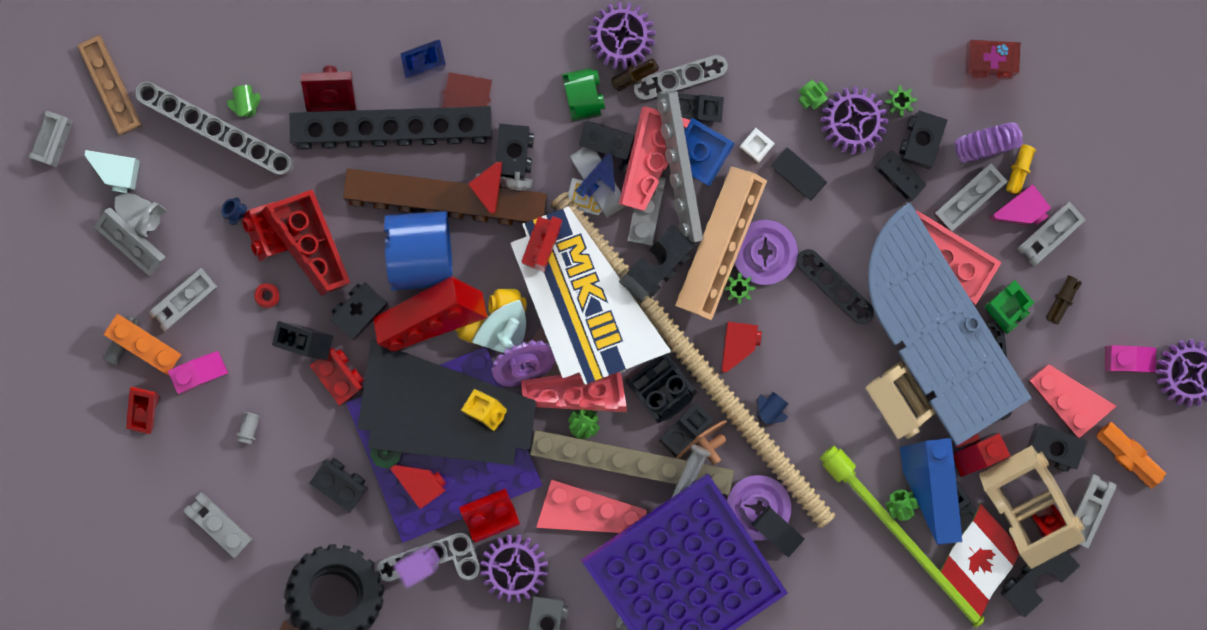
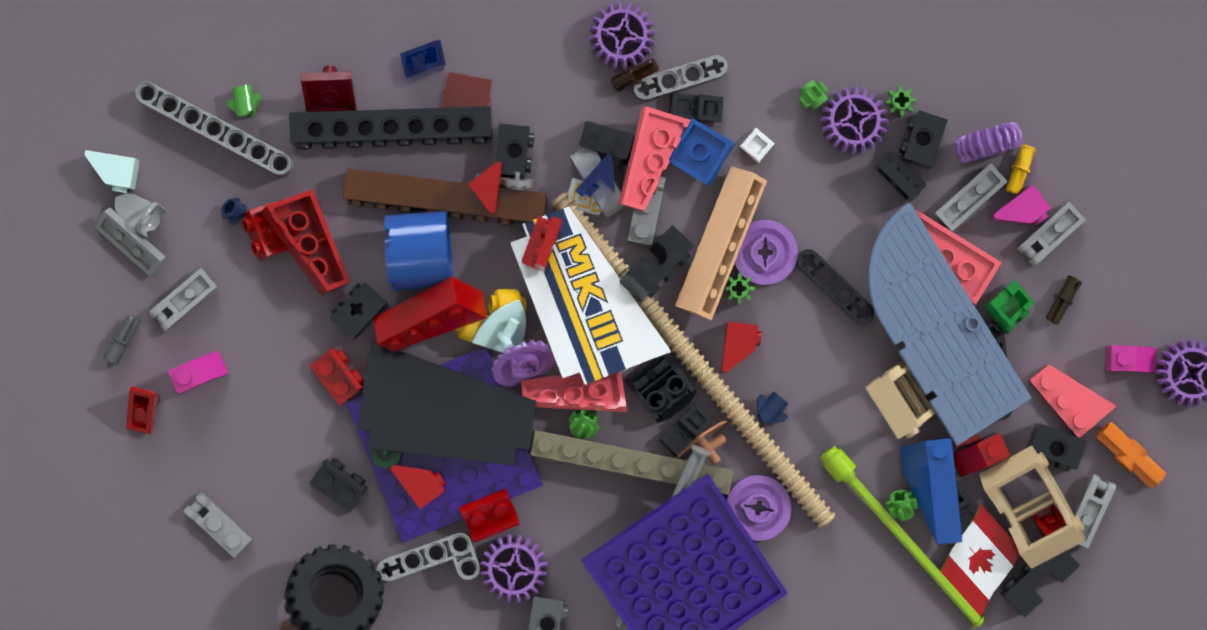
(51, 139): light grey hinge -> none
(109, 85): medium nougat tile -> none
(141, 344): orange plate -> none
(248, 428): light grey pin -> none
(259, 295): red plate -> none
(302, 340): black brick -> none
(417, 565): medium lavender arch -> none
(484, 409): yellow bracket -> none
(582, 94): green cylinder -> none
(583, 510): coral wing -> none
(679, 164): light grey plate -> none
(778, 531): black slope -> none
(799, 174): black slope -> none
(993, 58): clear red brick -> none

